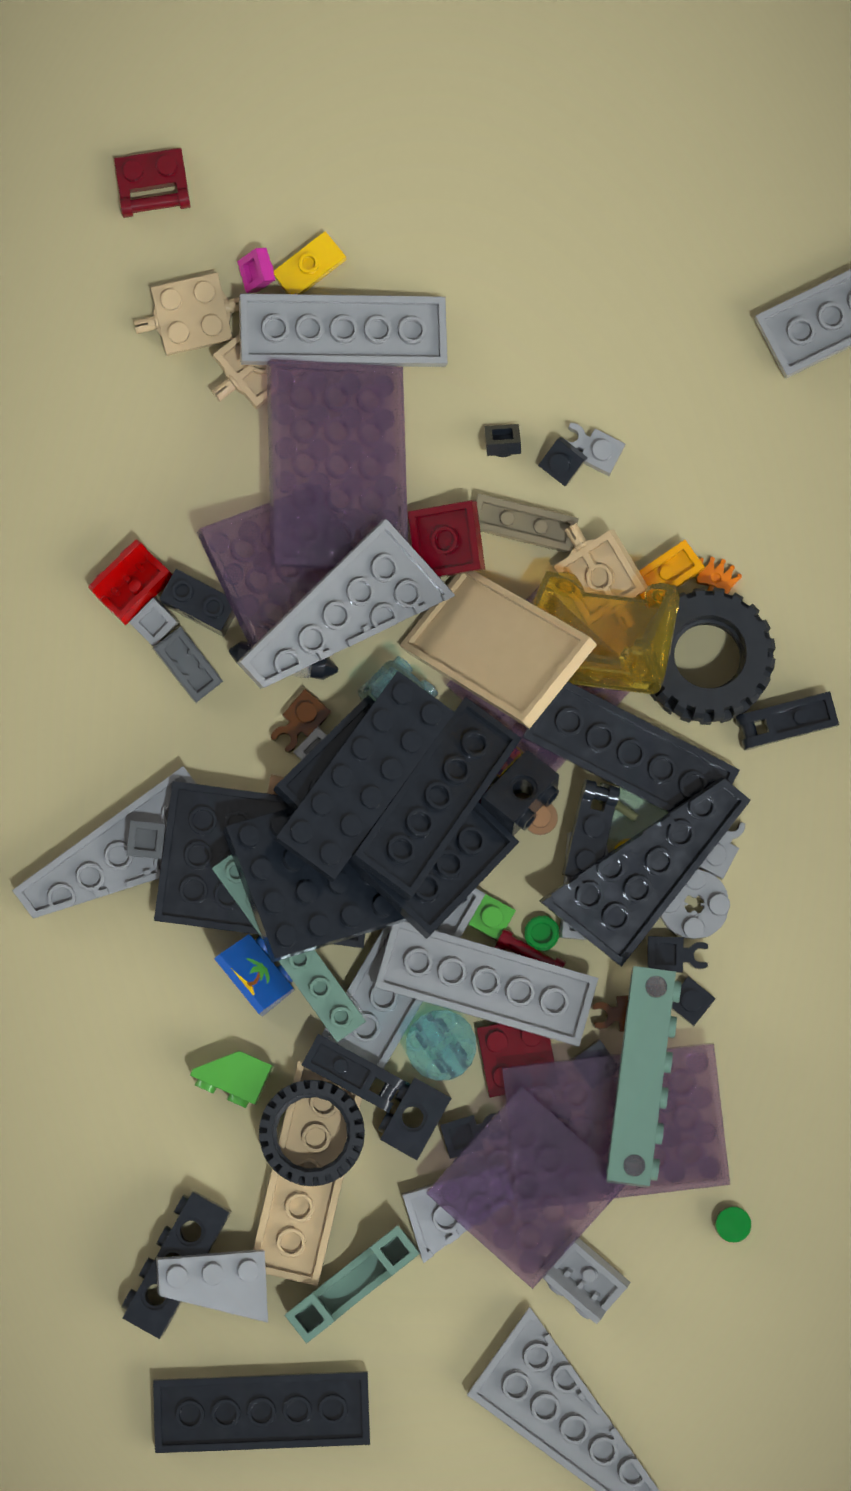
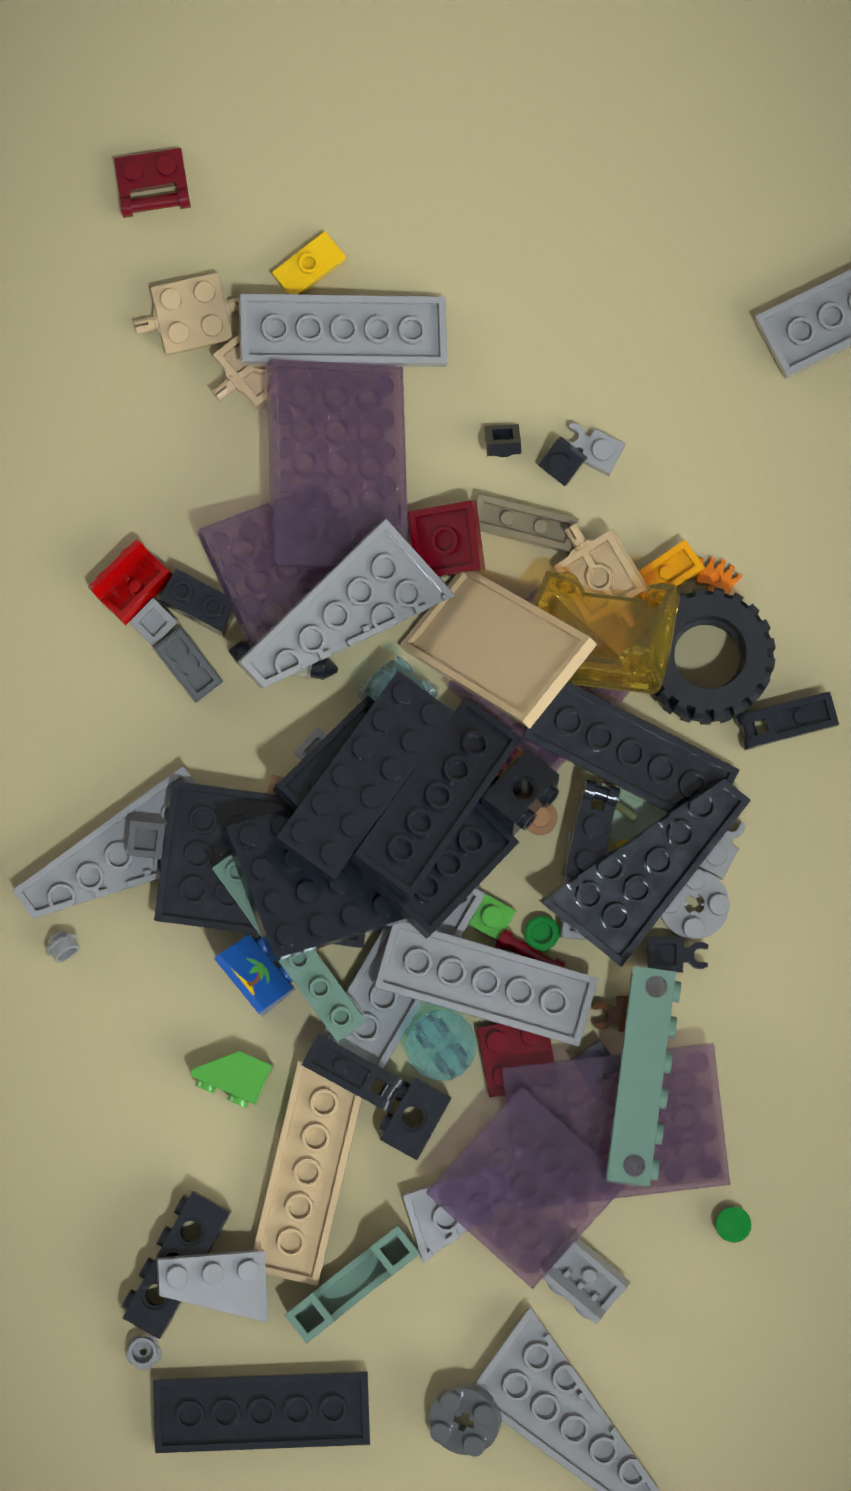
(62, 946): none -> light grey plate
(141, 1361): none -> light grey plate
(256, 270): dark pink plate -> none
(271, 1118): black tyre -> none
(303, 717): reddish brown plate -> none
(451, 1433): none -> dark grey plate
(461, 1132): black plate -> none
(692, 1002): black plate -> none

